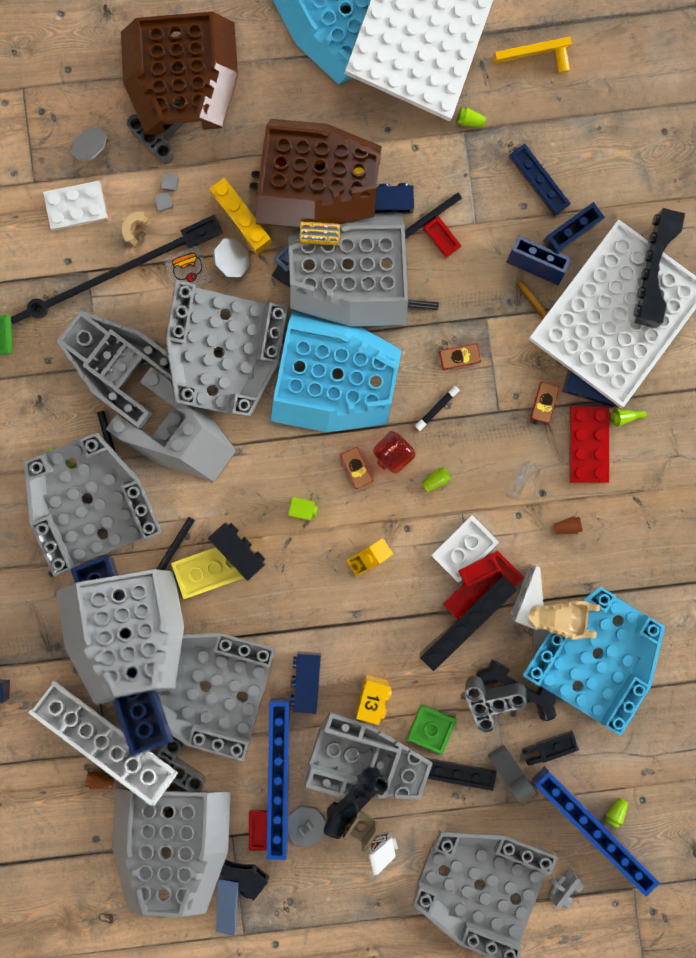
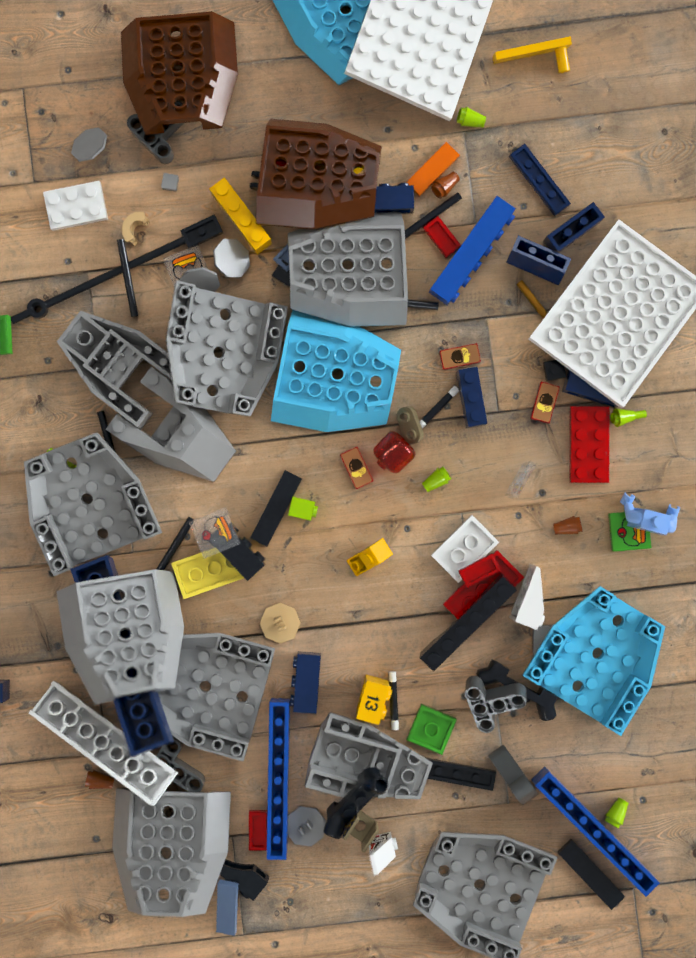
(127, 277): none -> black bar
(163, 202): light grey piece -> none
(202, 278): none -> light grey piece
(215, 533): none -> clear tile
(276, 508): none -> black tile
(280, 623): none -> tan piece
(319, 233): tile -> none
(393, 701): none -> black bar
(409, 425): none -> dark tan plate
(433, 169): none -> orange tile
(445, 184): none -> dark orange cone
(471, 251): none -> blue brick
(471, 397): none -> dark blue brick
(552, 748): black hinge -> none
(554, 370): none -> black plate
(563, 888): light grey hips -> none
(564, 619): tan animal -> none
(591, 874): none -> black tile
(626, 537): none -> bright green tile
(649, 520): none -> light blue torso
(651, 304): black arch -> none

